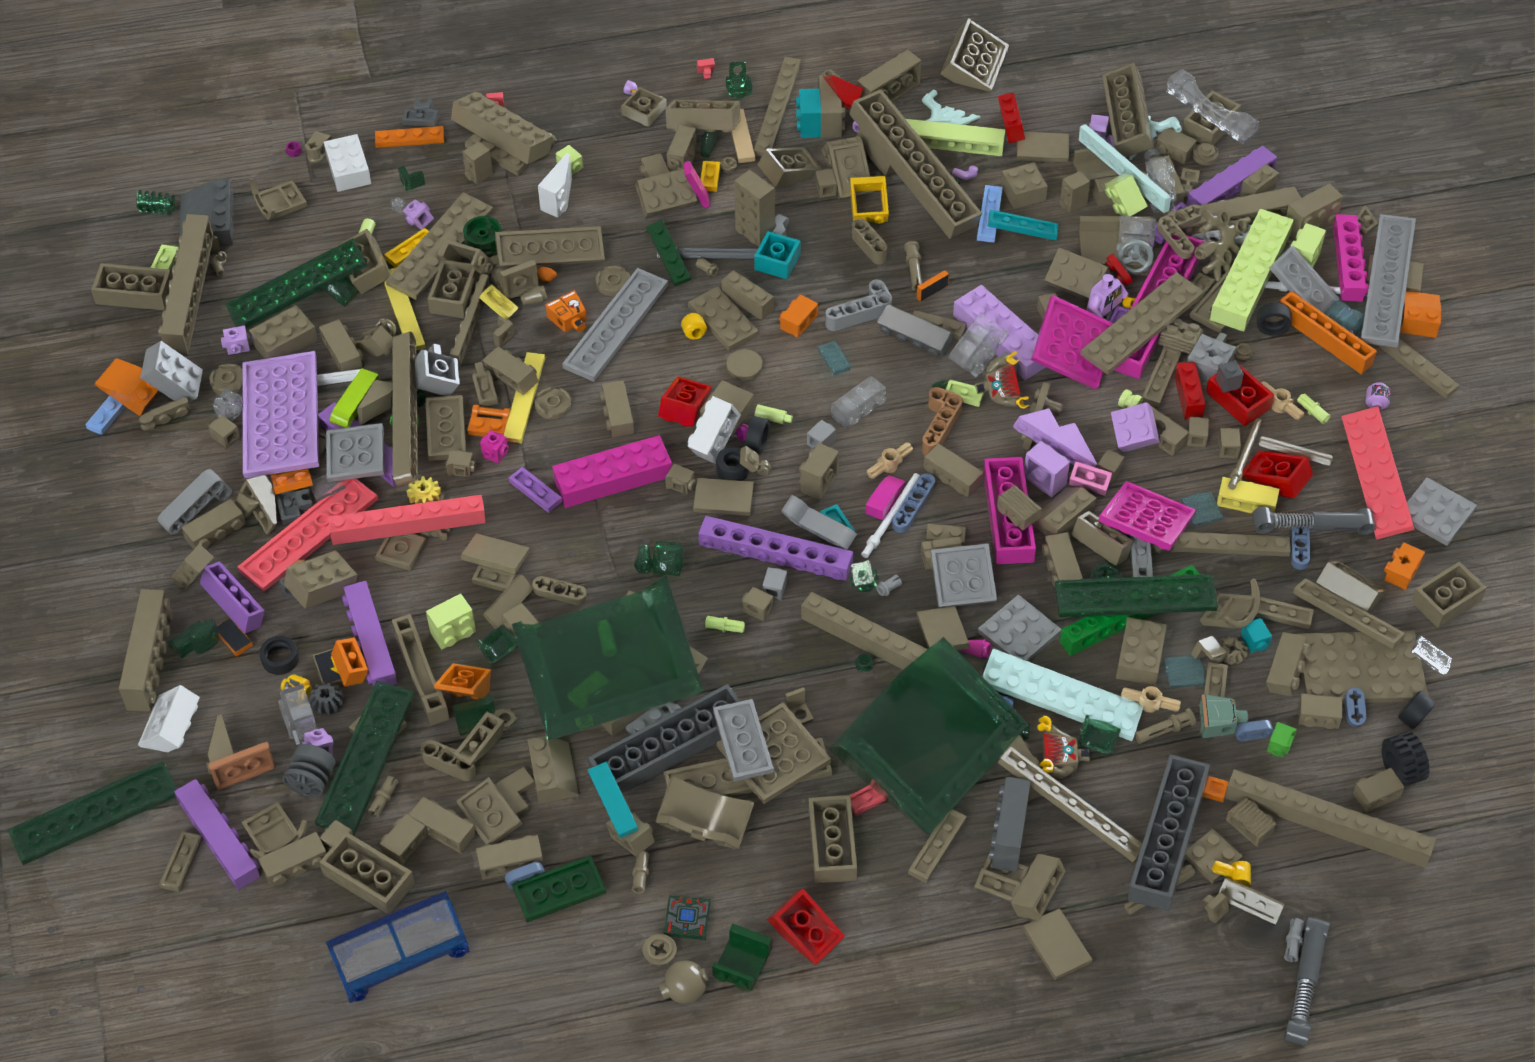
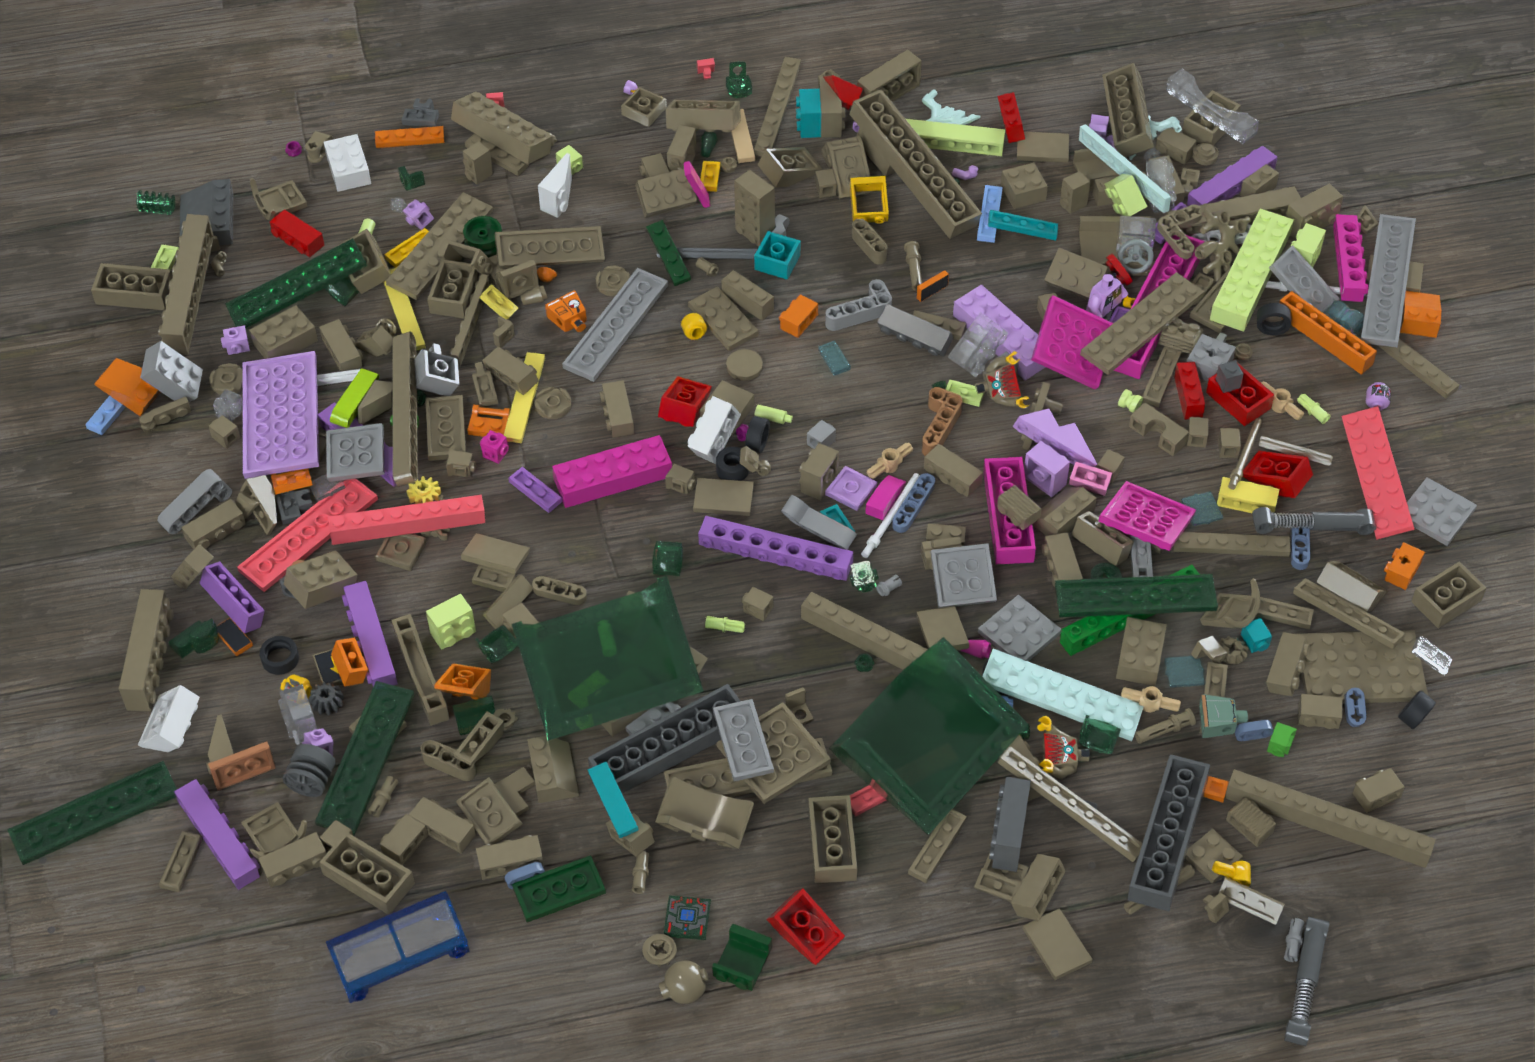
(296, 233): none -> red brick
(643, 561): clear green cone -> none
(775, 582): light grey brick -> none
(851, 488): none -> lavender tile
(858, 402): clear brick -> none
(974, 57): dark tan slope -> none
(1135, 427): lavender brick -> none
(1406, 758): black tyre -> none

